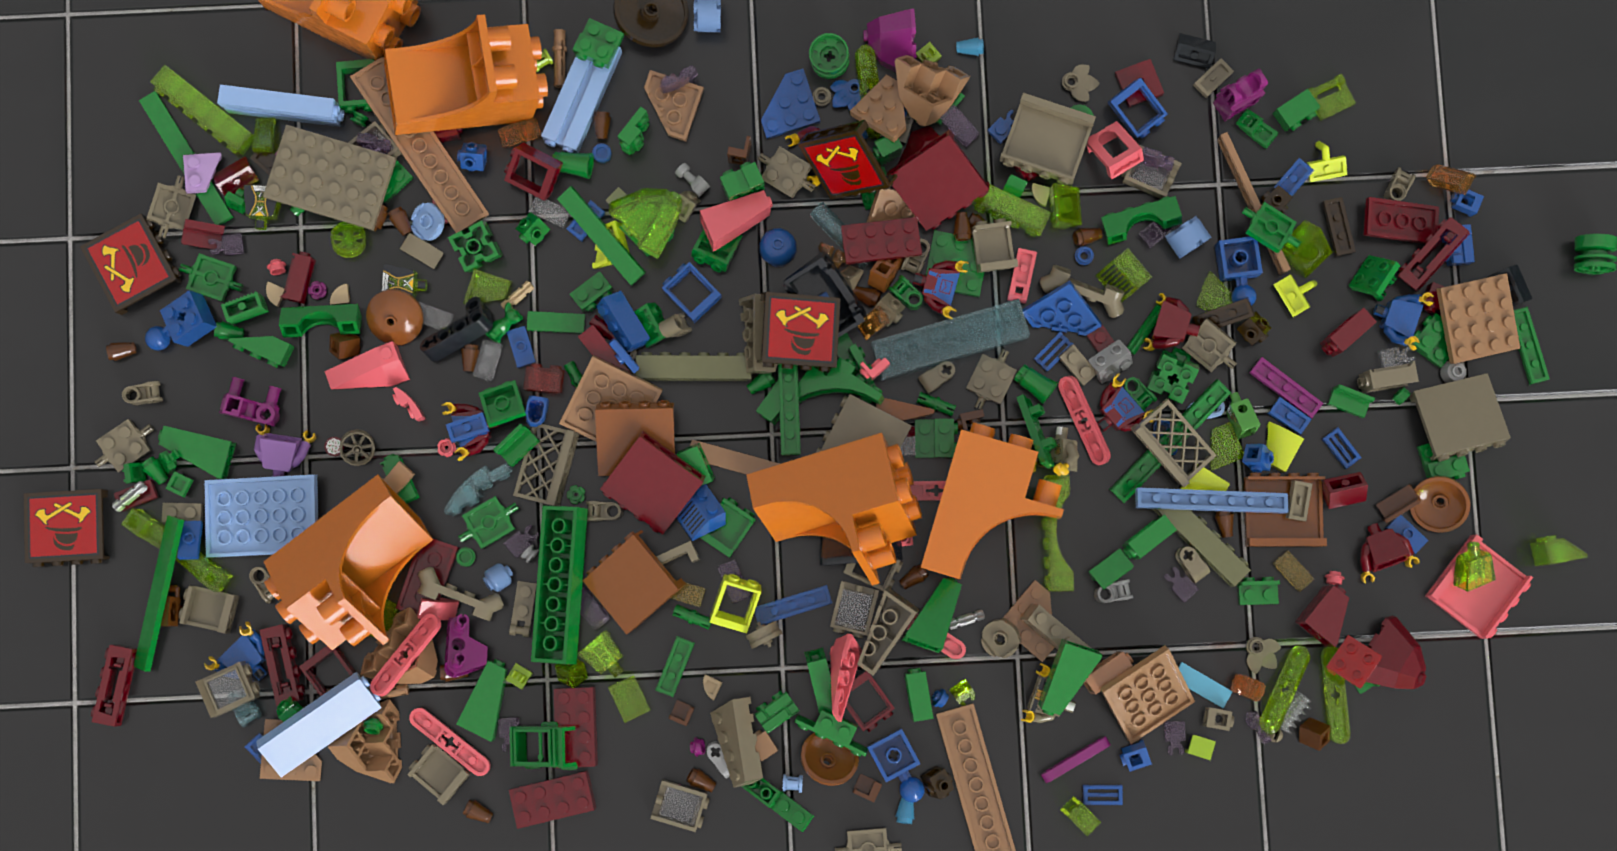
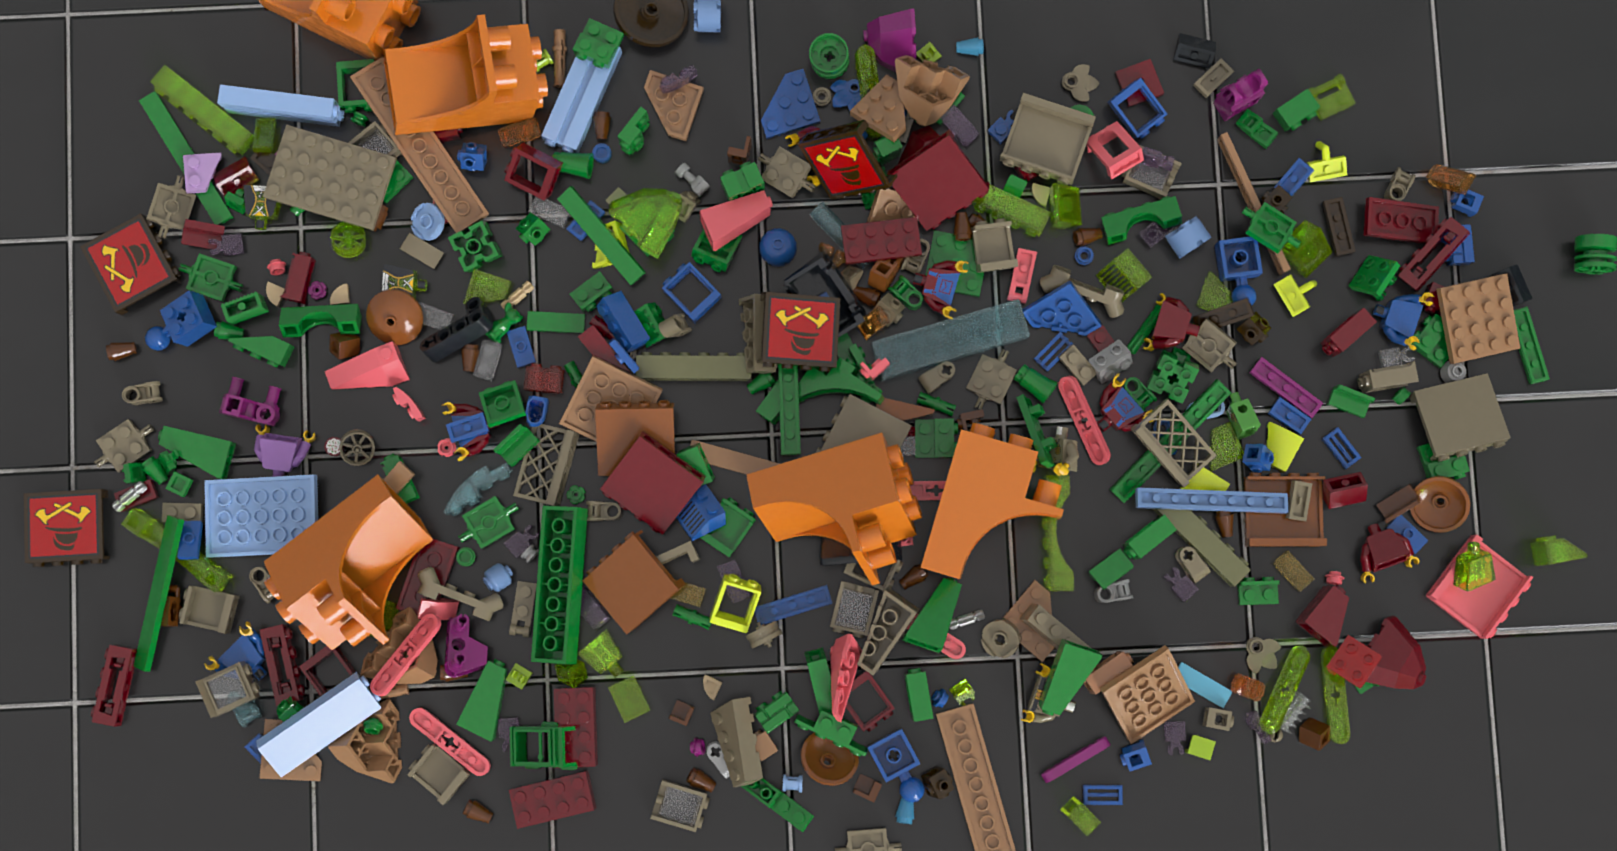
(371, 142): clear purple plate -> none
(400, 220): reddish brown cone -> none
(675, 666): green tile -> none

